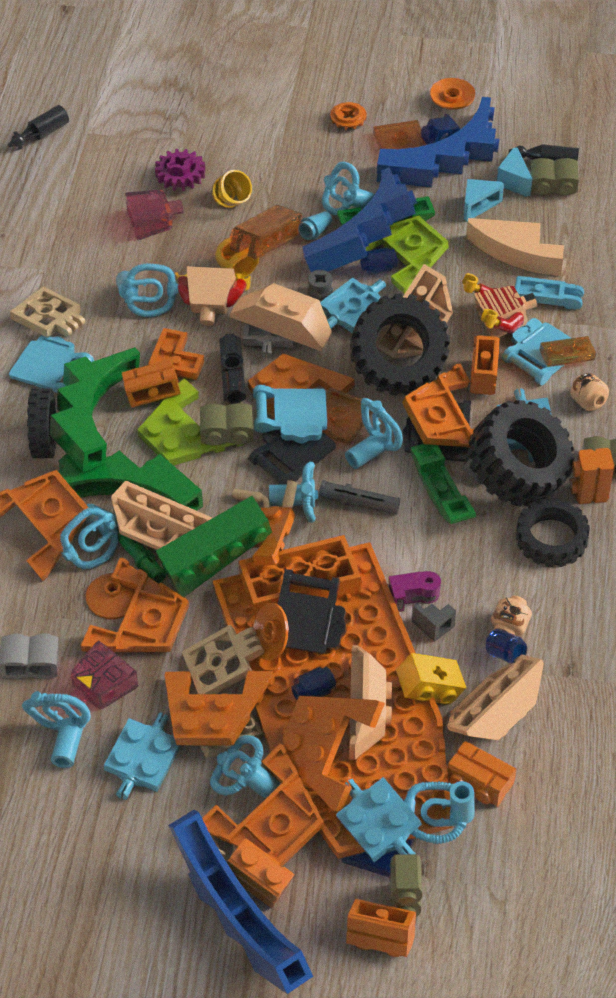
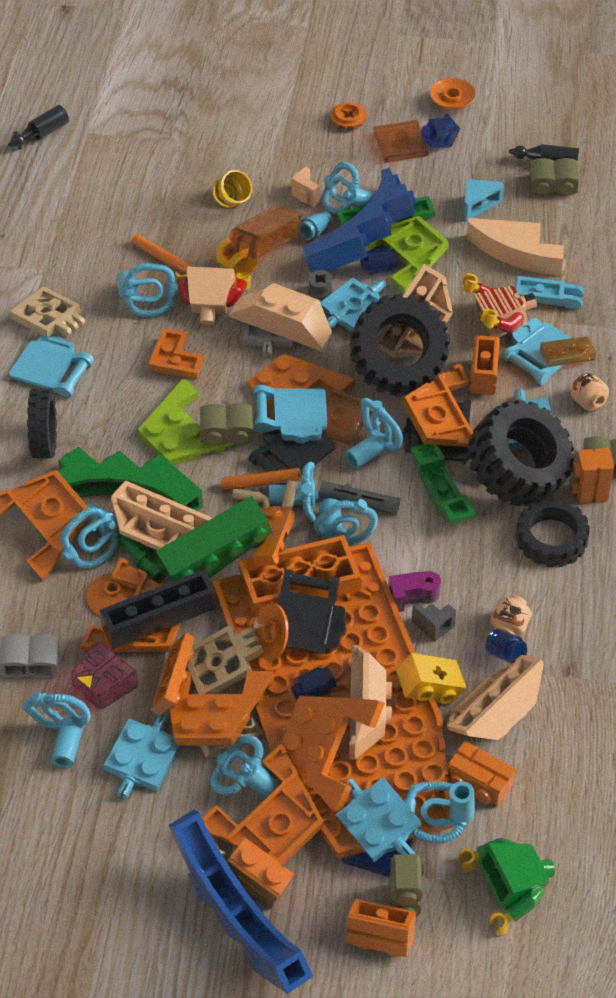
(85, 385): green arch -> none
(151, 212): clear pink torso -> none
(151, 383): orange brick -> none
(158, 609): none -> black brick
(160, 254): none -> orange piece
(173, 674): none -> orange plate
(180, 169): magenta gear -> none
(232, 369): black piece -> none
(260, 479): none -> orange piece
(304, 188): none -> light nougat bracket
(330, 520): none -> medium azure piece
(423, 163): blue arch -> none
(513, 876): none -> green torso
(514, 174): medium azure slope -> none

